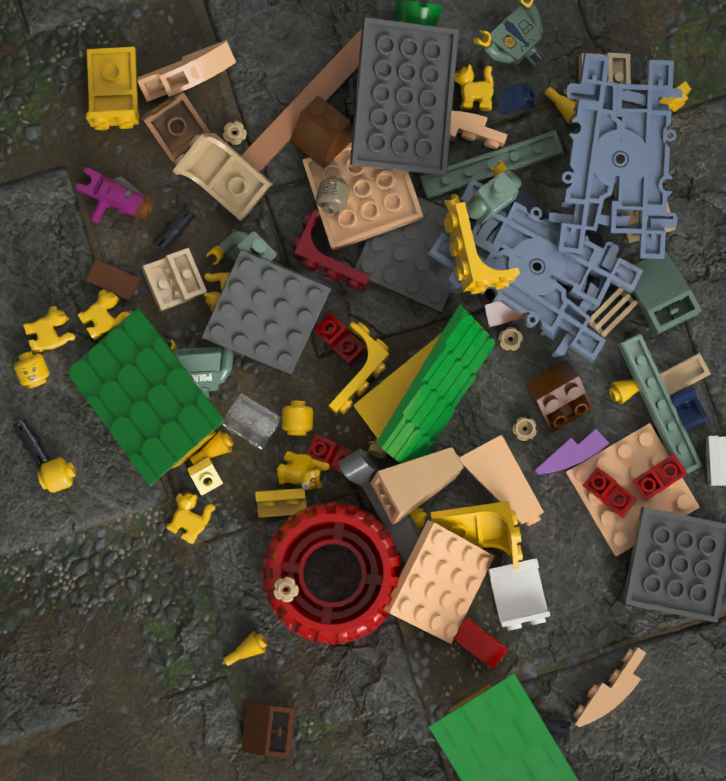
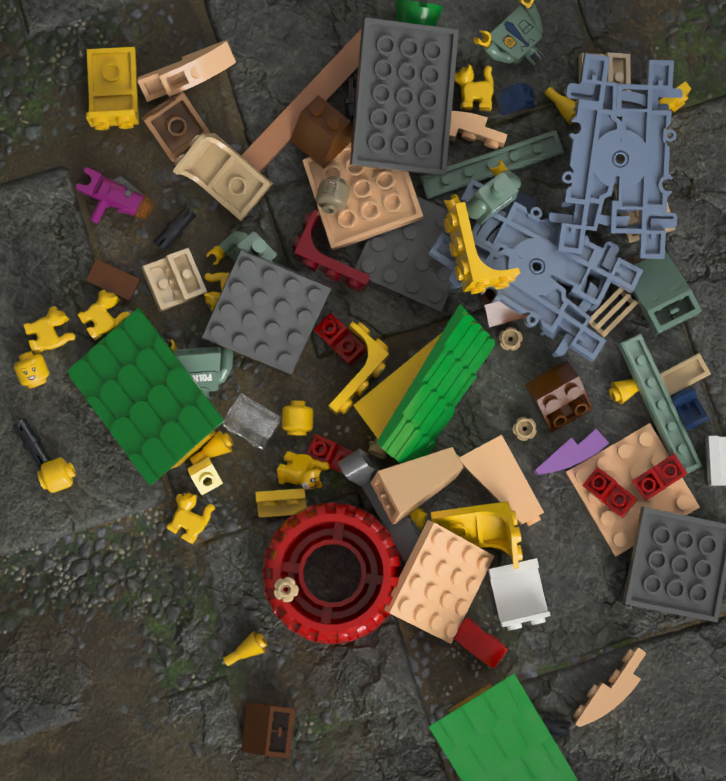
(234, 139): tan plate -> none

